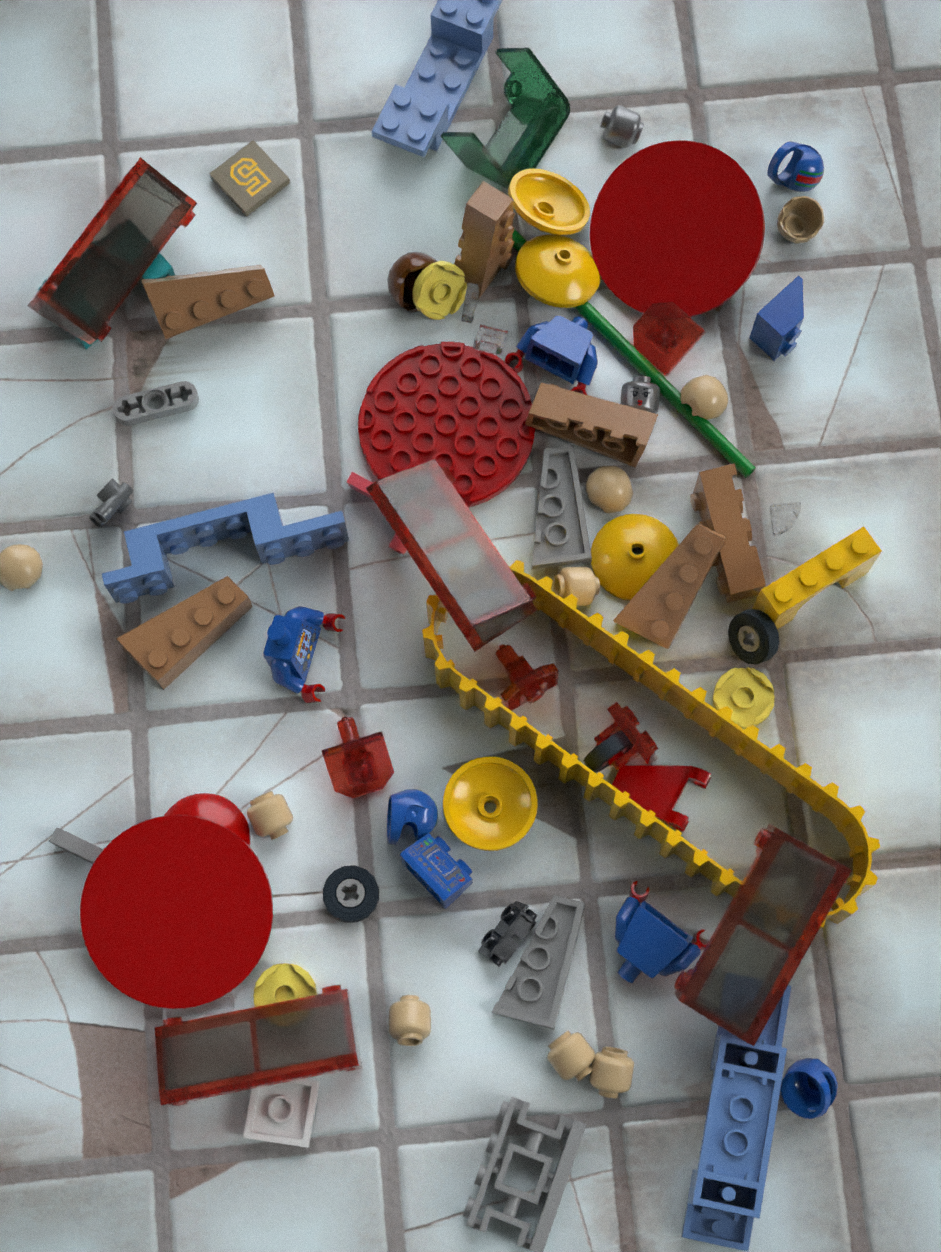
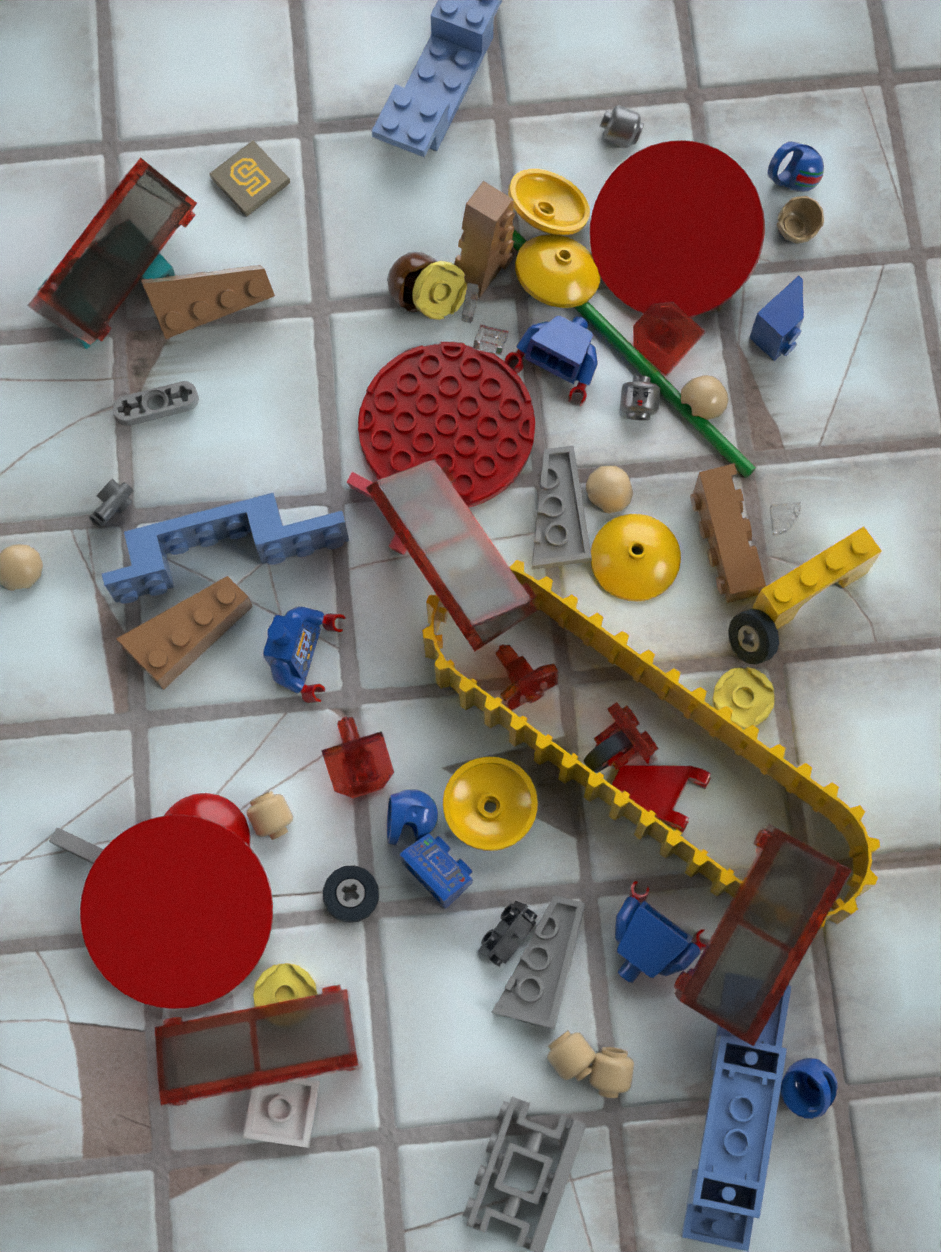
(409, 1020): tan head -> none
(528, 127): clear green windscreen -> none
(578, 582): tan head -> none
(592, 423): medium nougat wedge -> none
(669, 593): medium nougat wedge -> none

